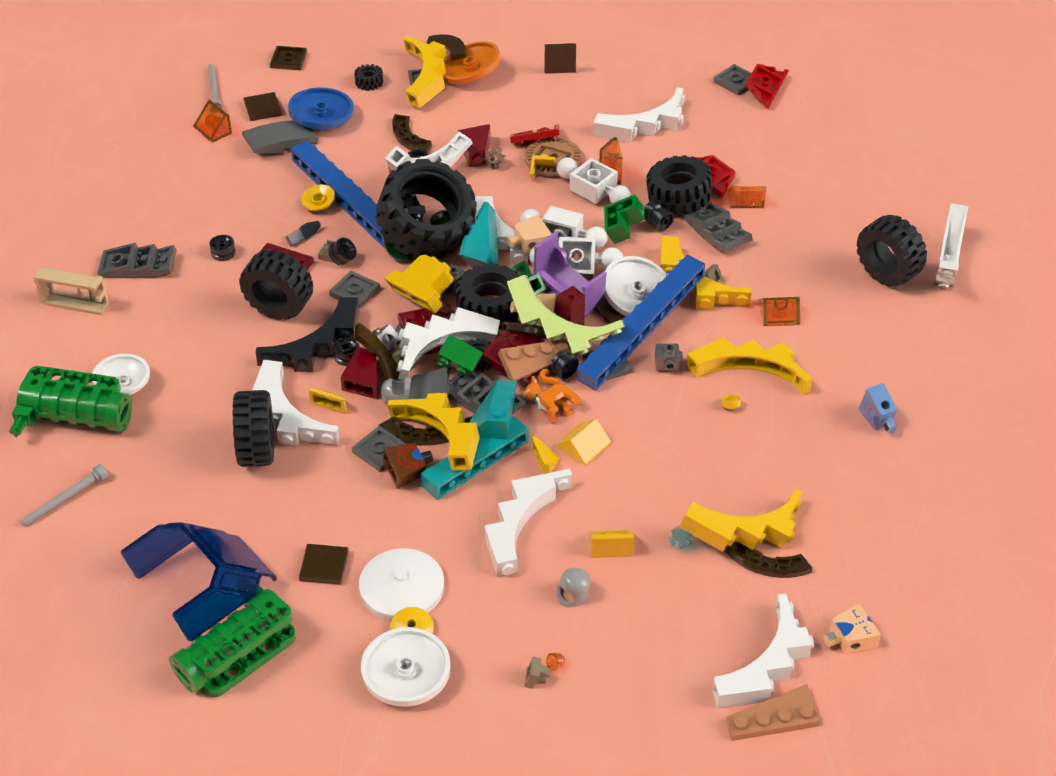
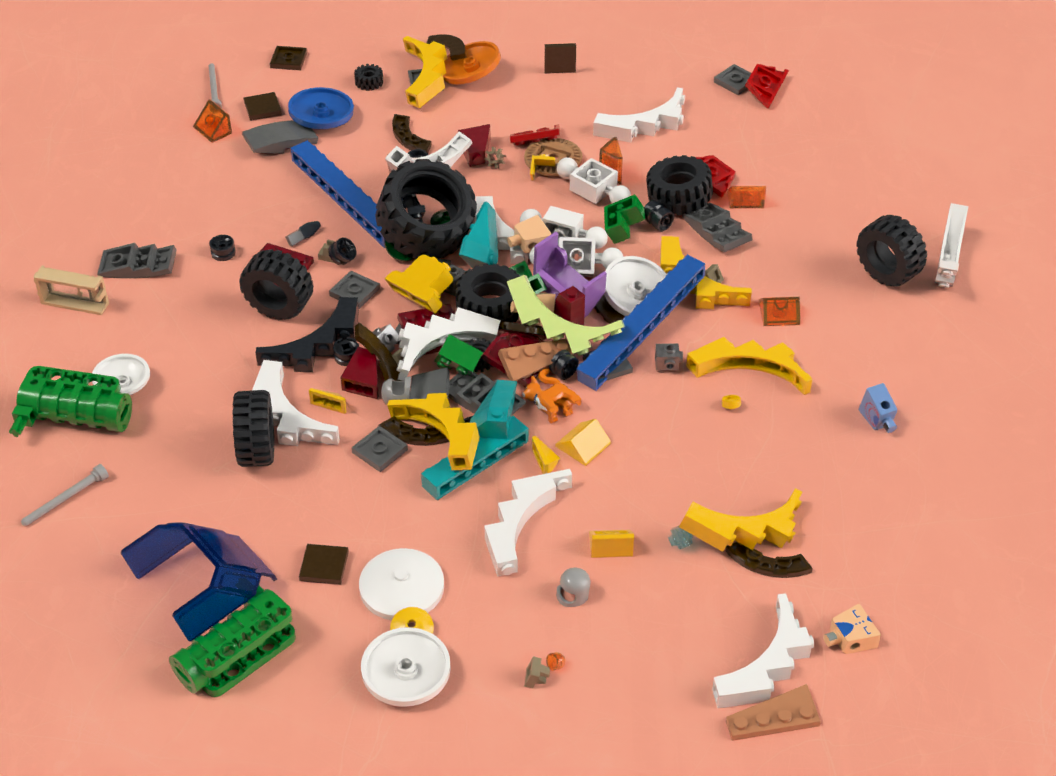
(318, 197): yellow dish -> none
(405, 463): reddish brown torso -> none

